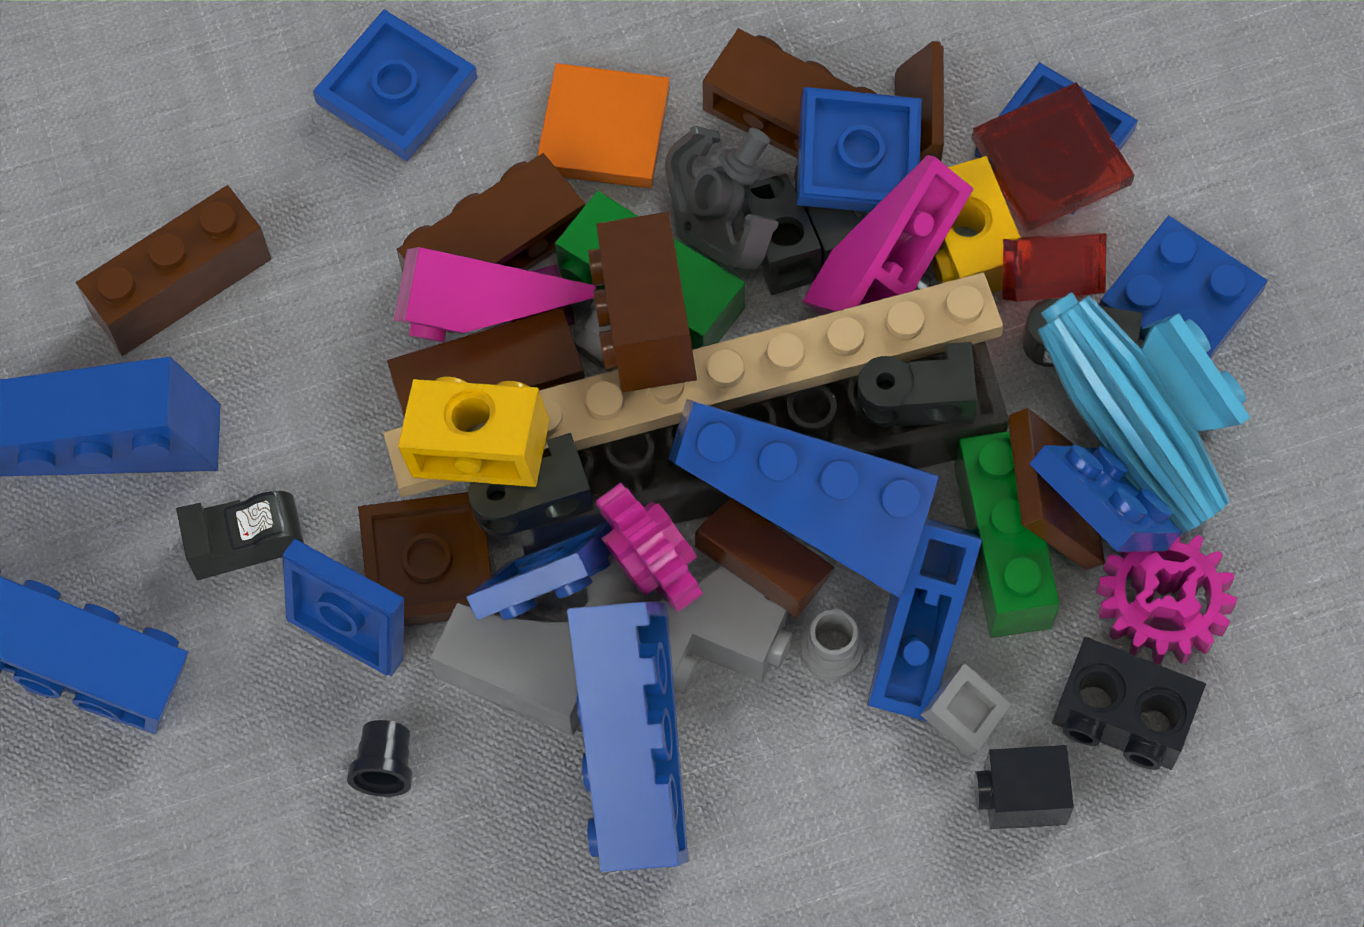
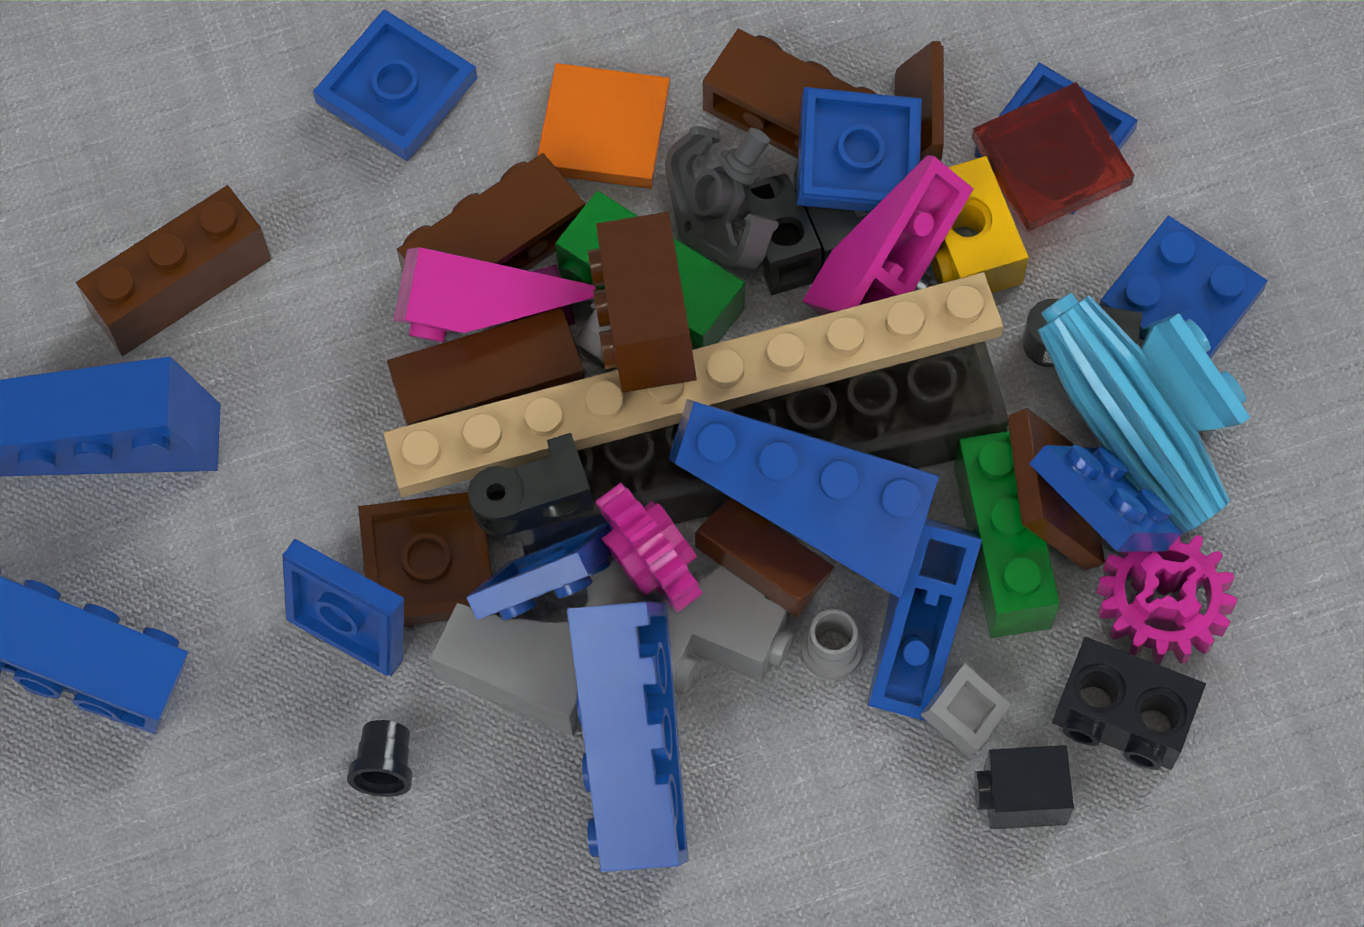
(238, 532): pearl dark grey leg -> none
(501, 452): yellow brick -> none
(919, 390): pearl dark grey leg -> none
(1054, 266): clear red tile -> none

